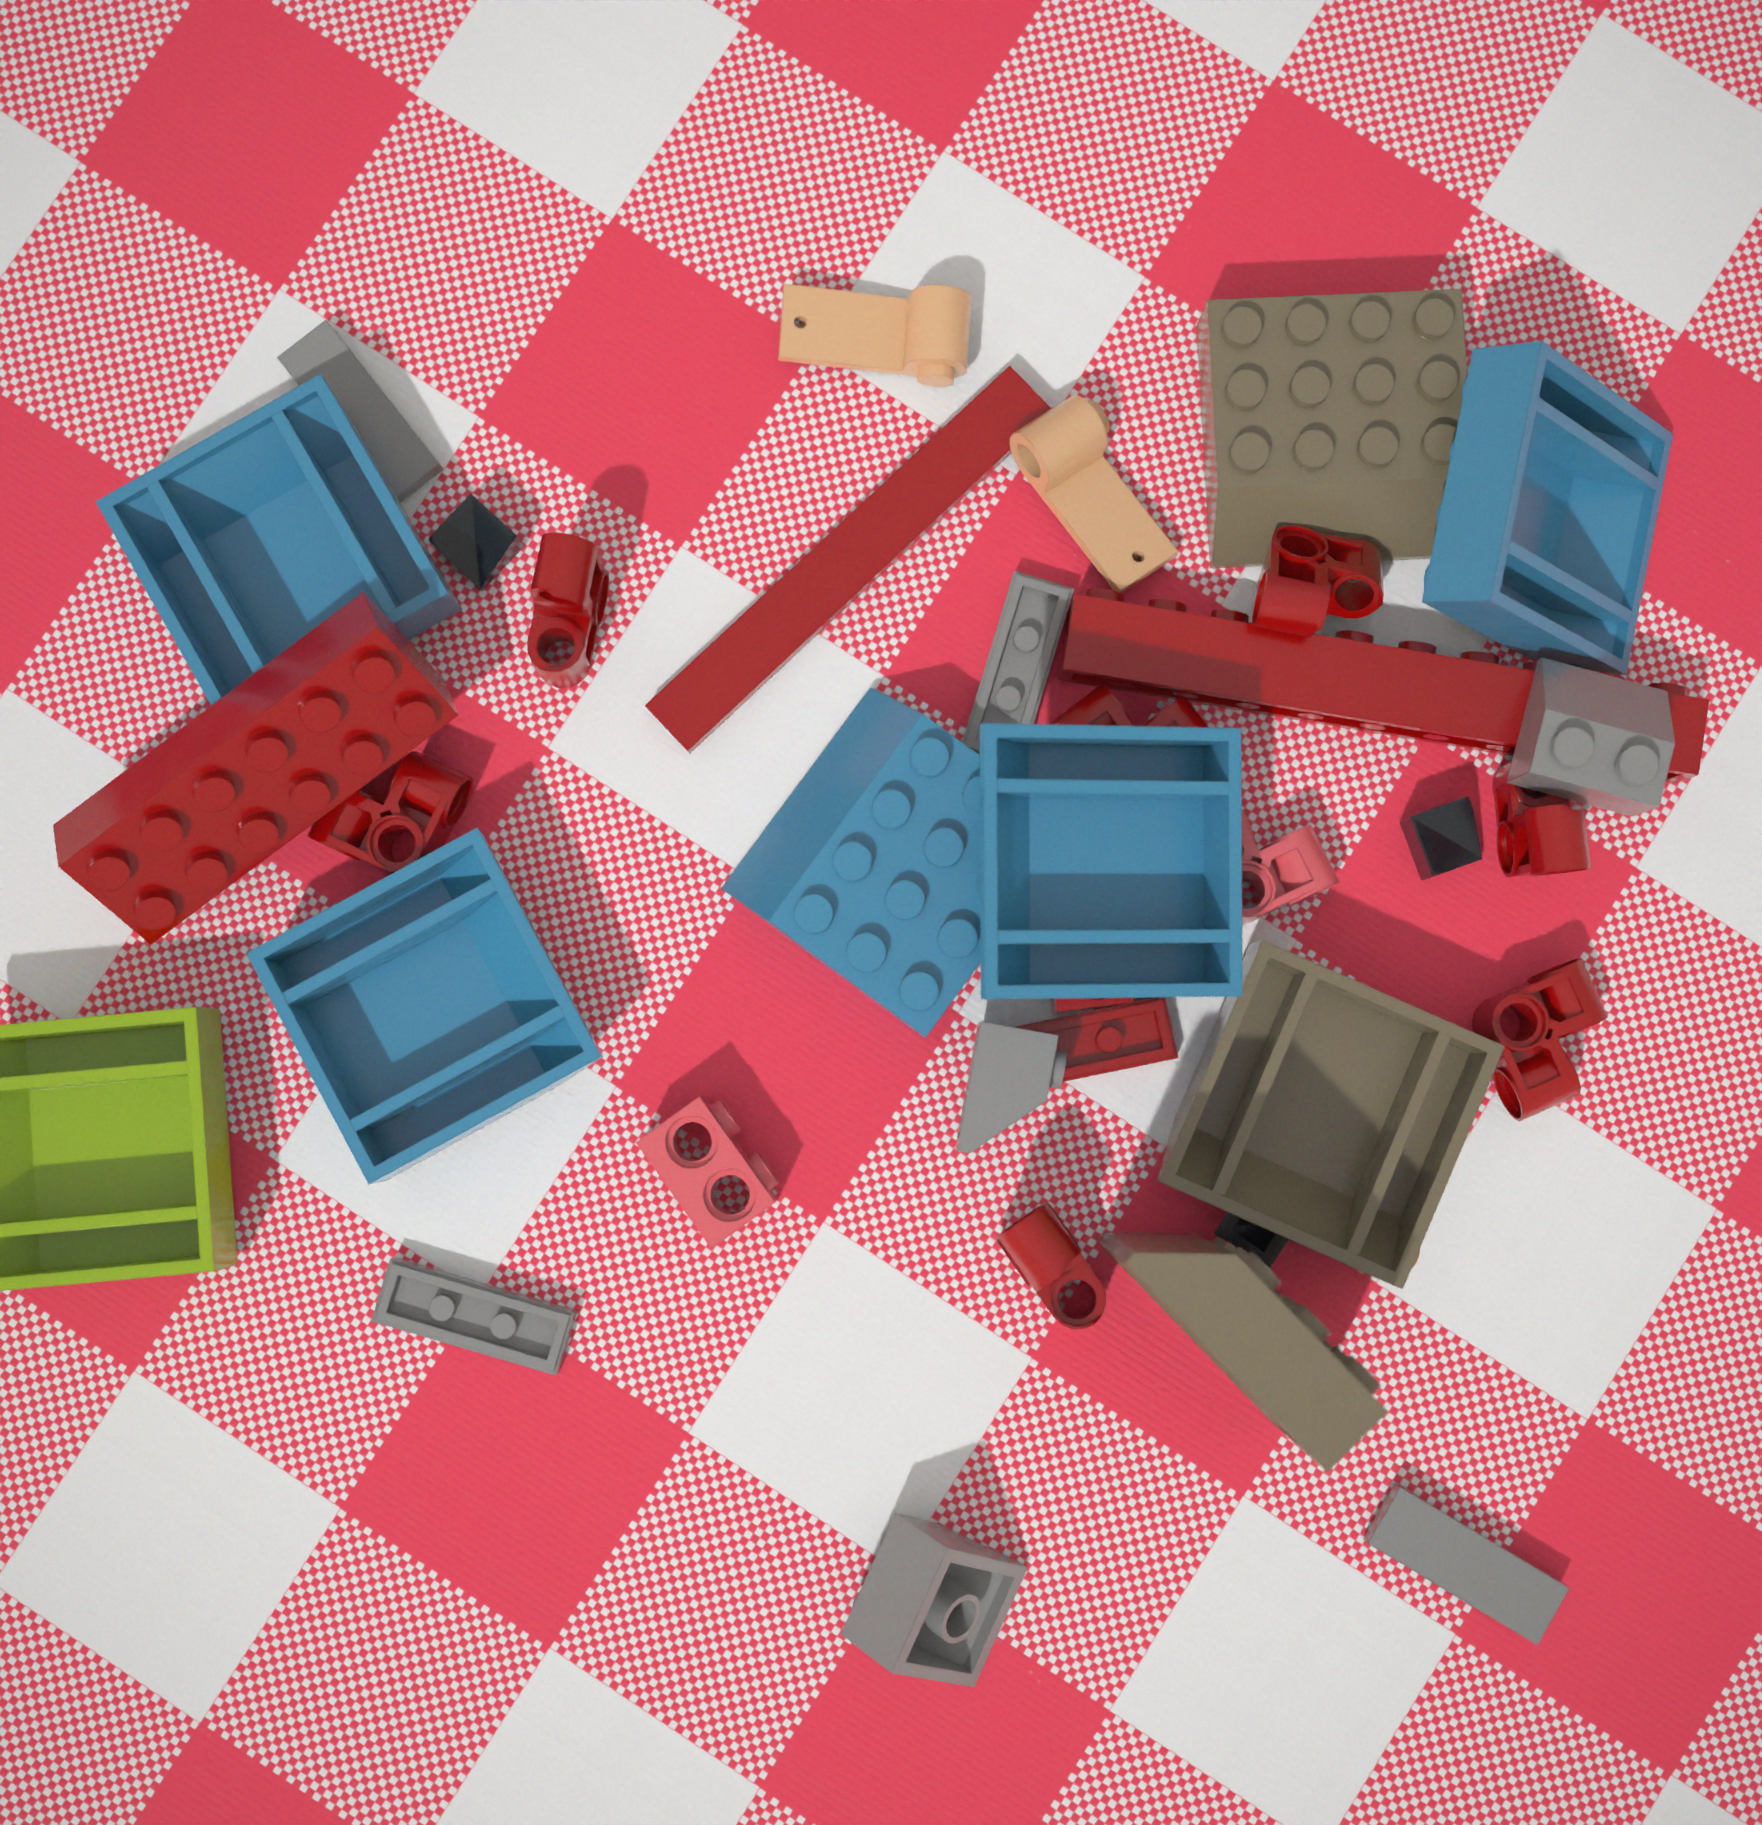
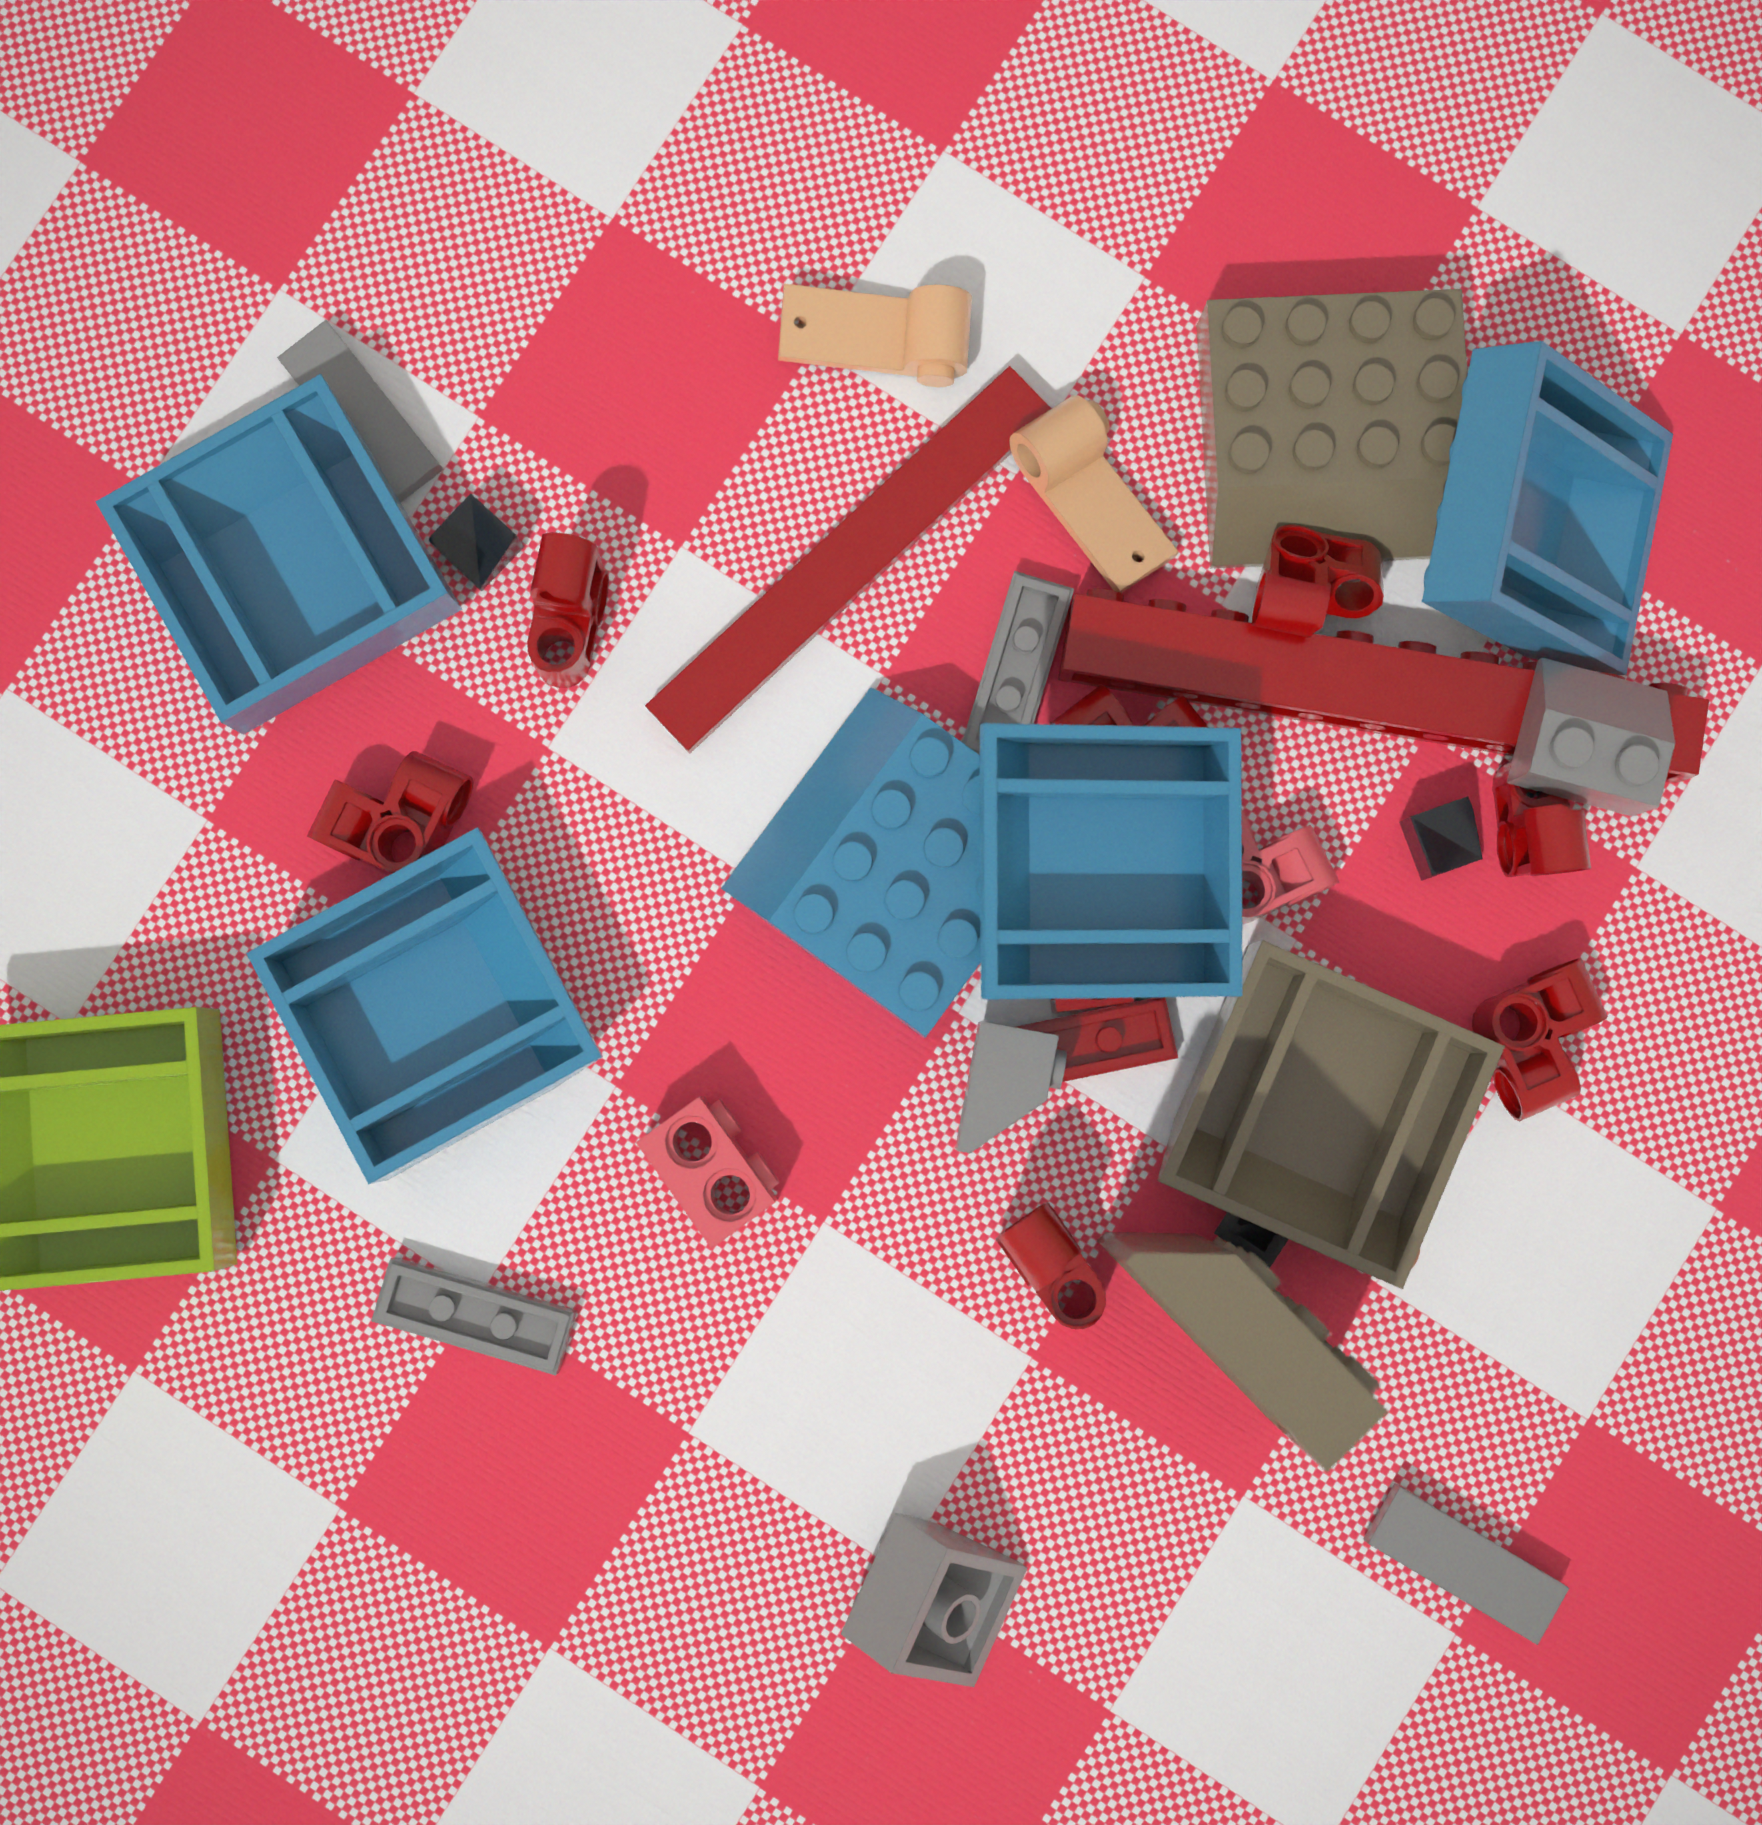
(254, 770): red brick -> none

